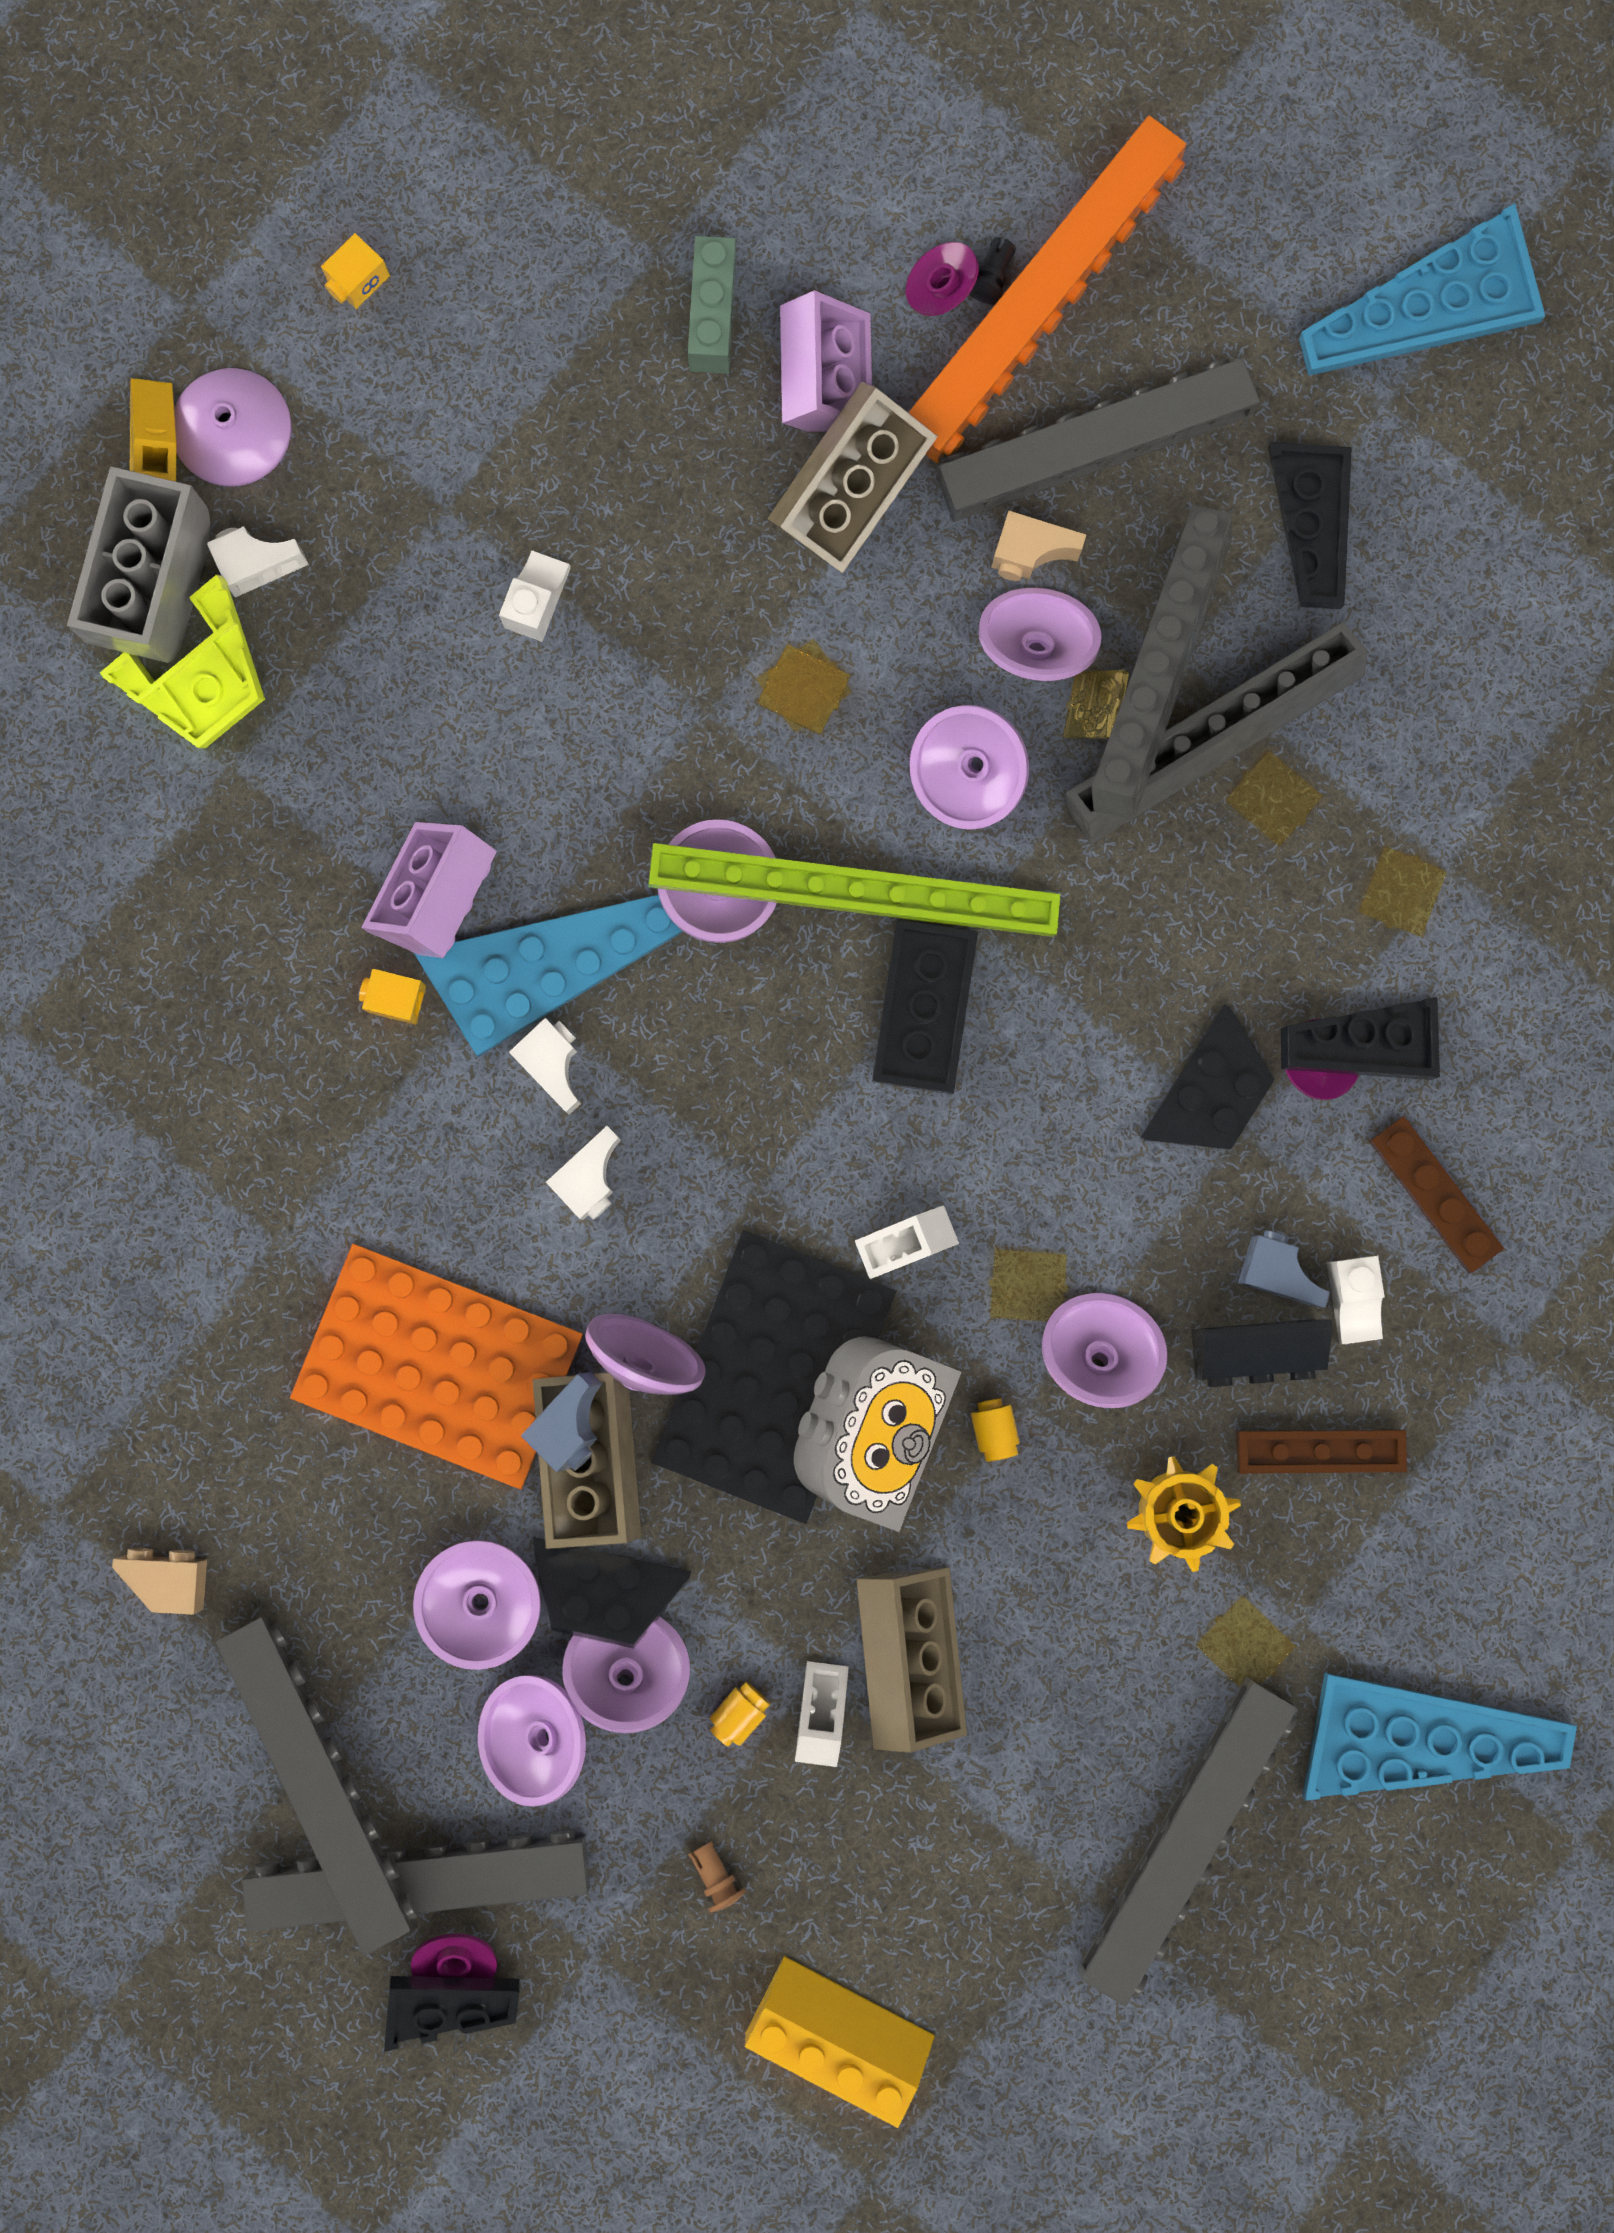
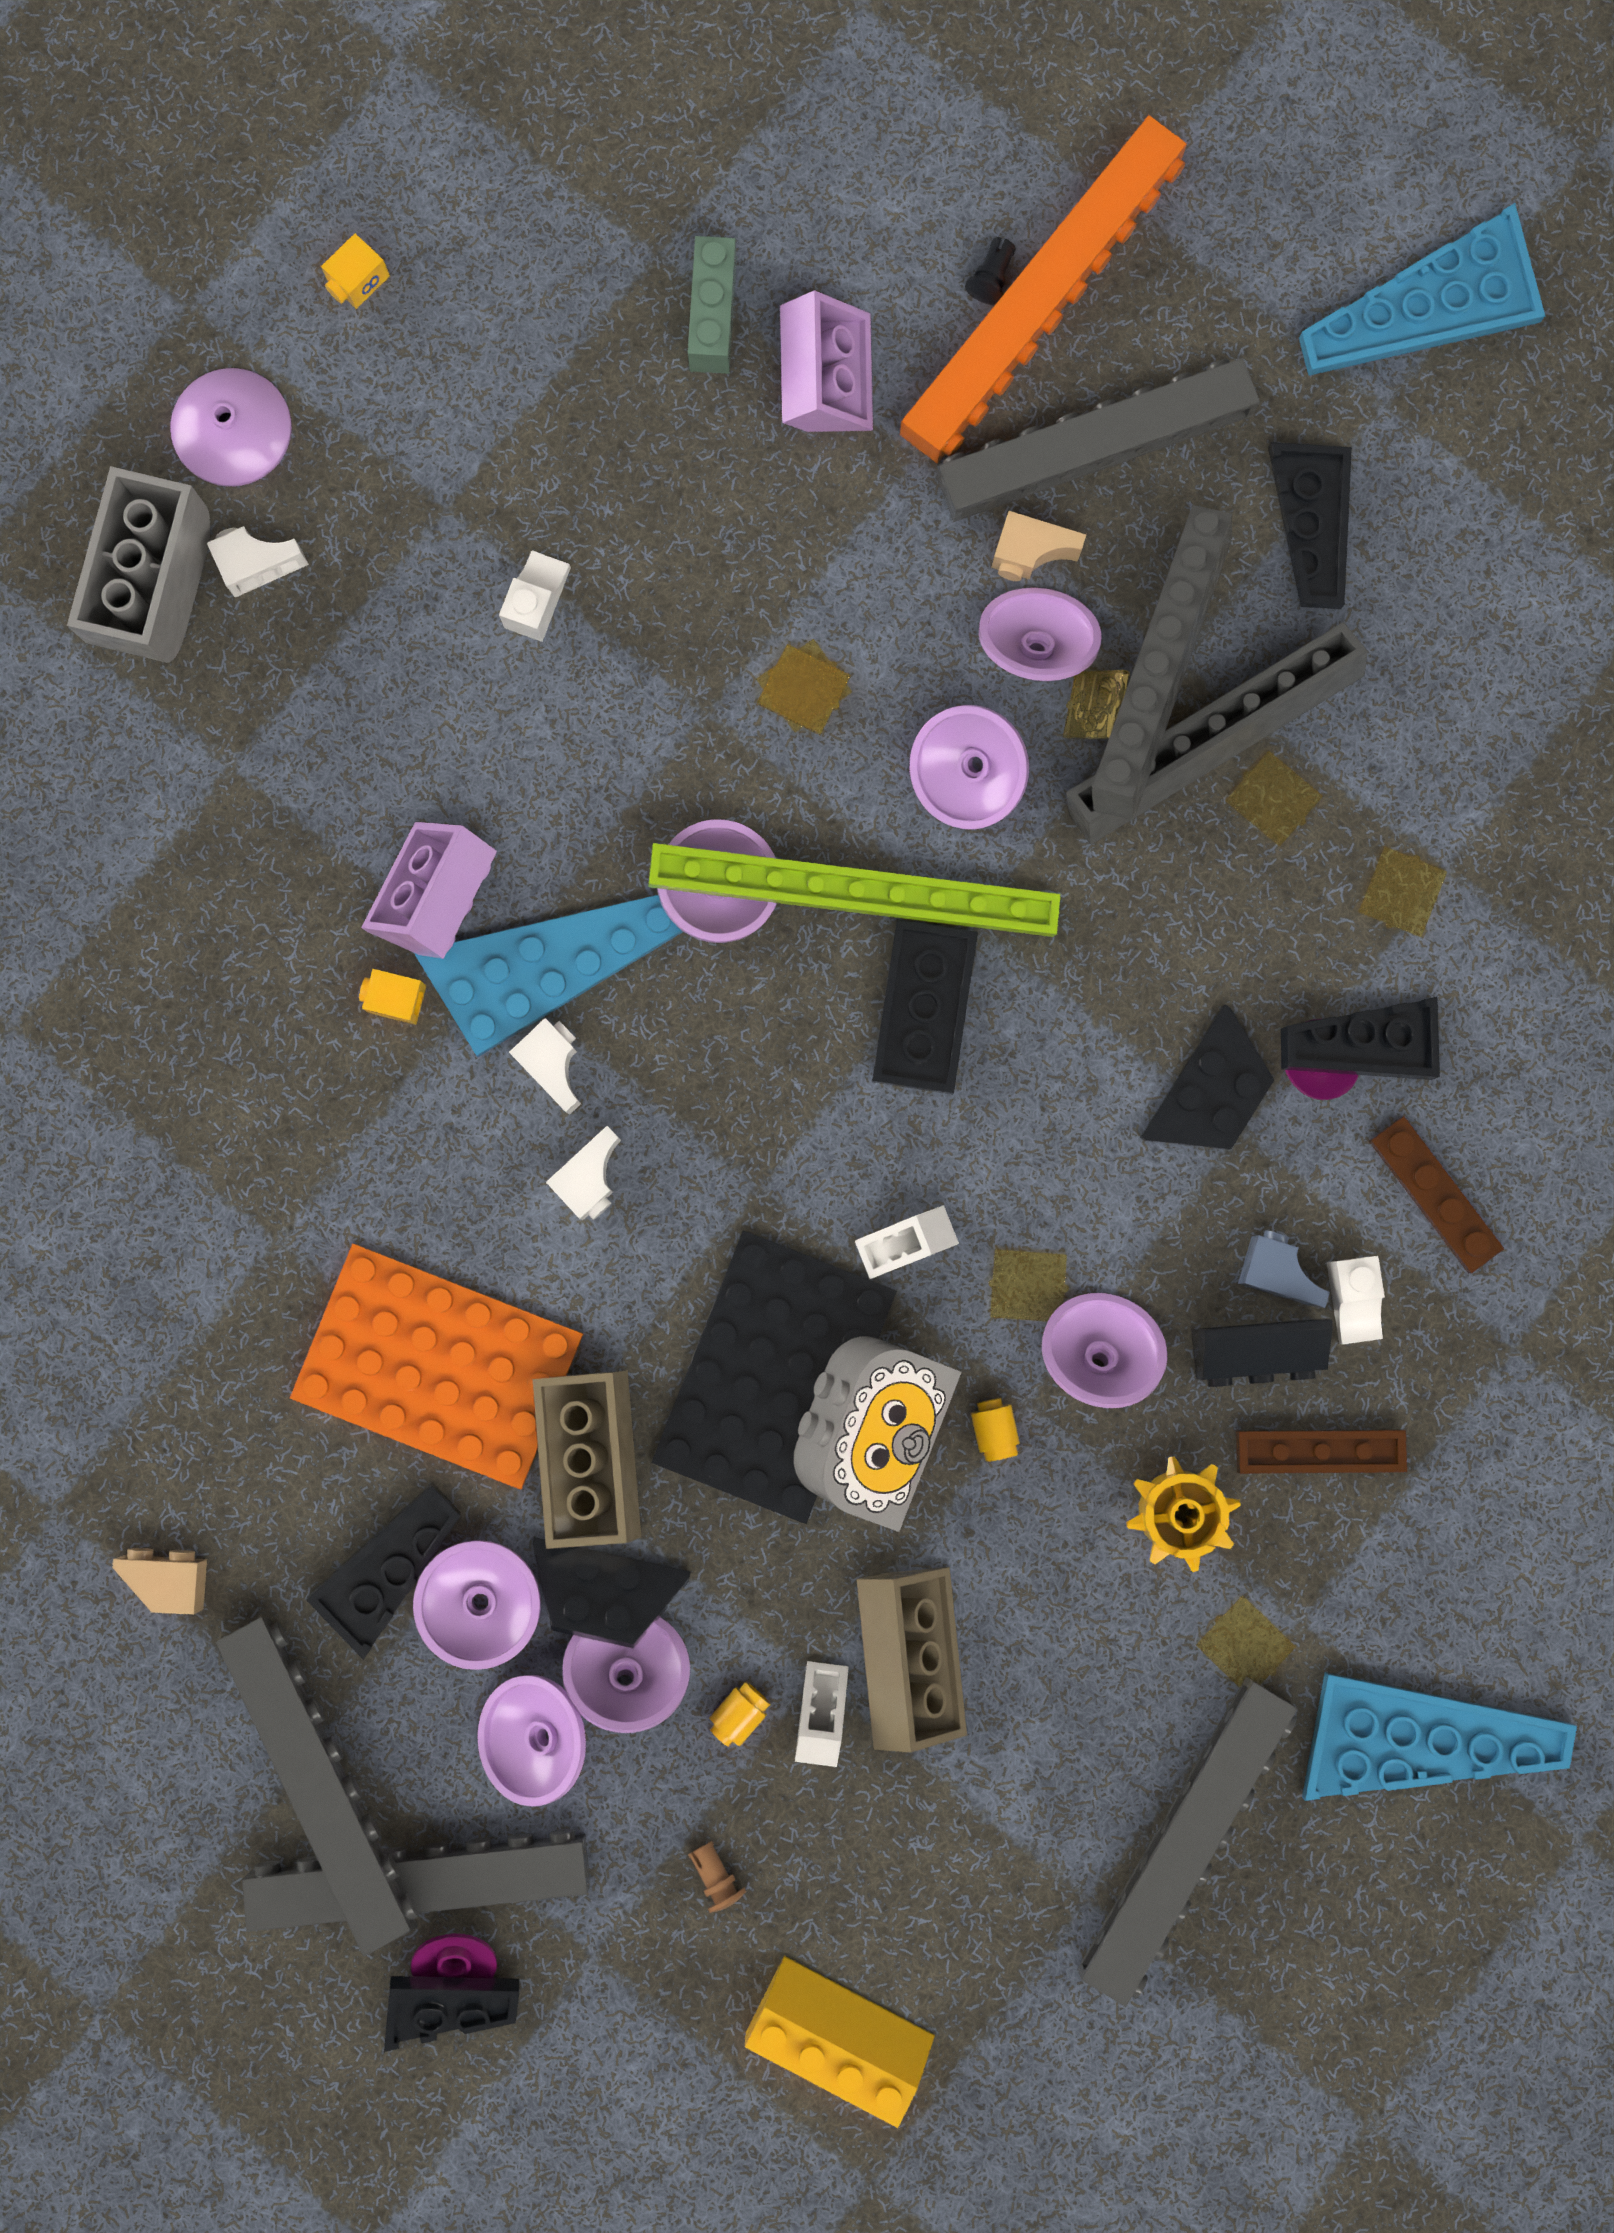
(152, 429): yellow slope -> none
(208, 686): neon yellow wing -> none
(374, 1581): none -> black wing
(563, 1429): sand blue arch -> none
(644, 1355): lavender dish -> none
(852, 476): dark tan slope -> none
(942, 279): magenta dish -> none

